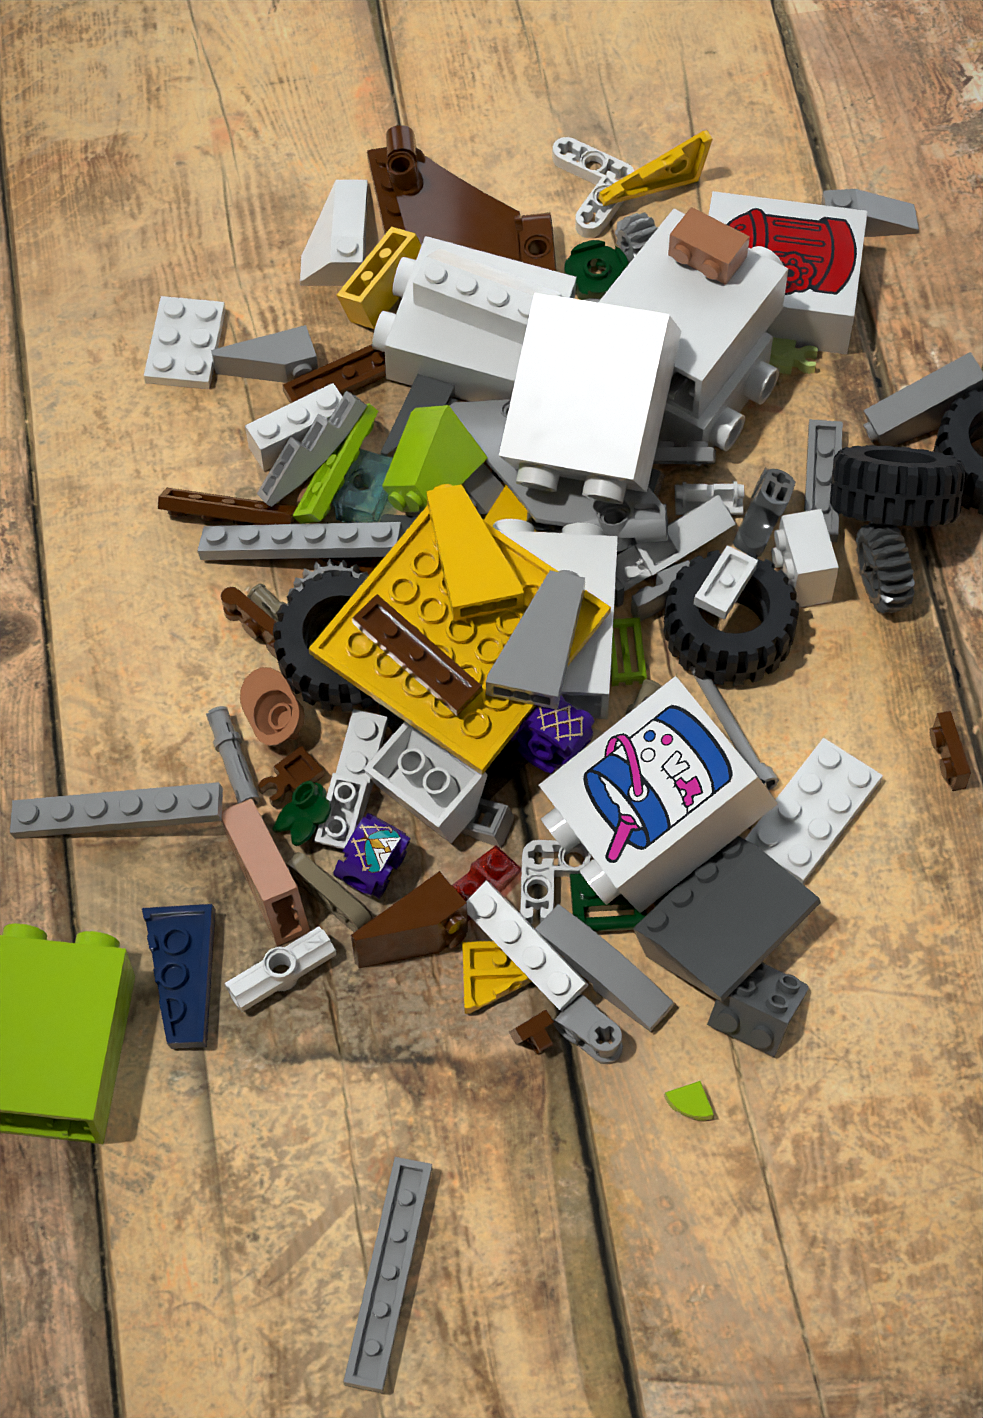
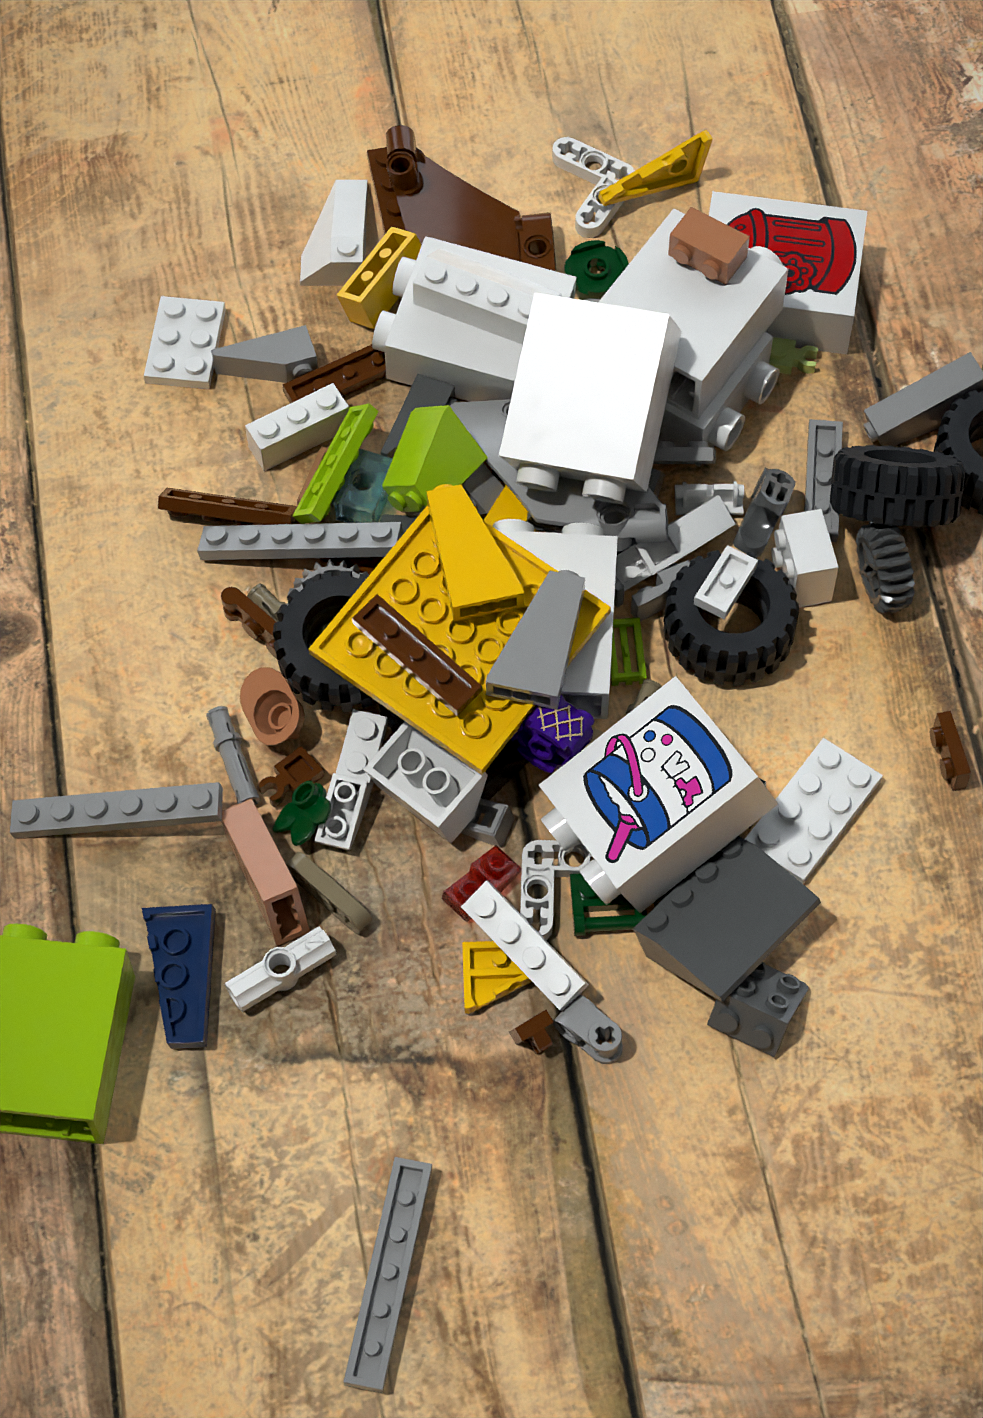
(303, 458): light grey slope -> none
(372, 855): dark purple brick -> none
(414, 926): reddish brown slope -> none
(605, 968): light grey slope -> none
(634, 233): light grey gear -> none
(690, 1101): lime tile -> none
(734, 731): light grey piece -> none
(884, 214): light grey slope -> none

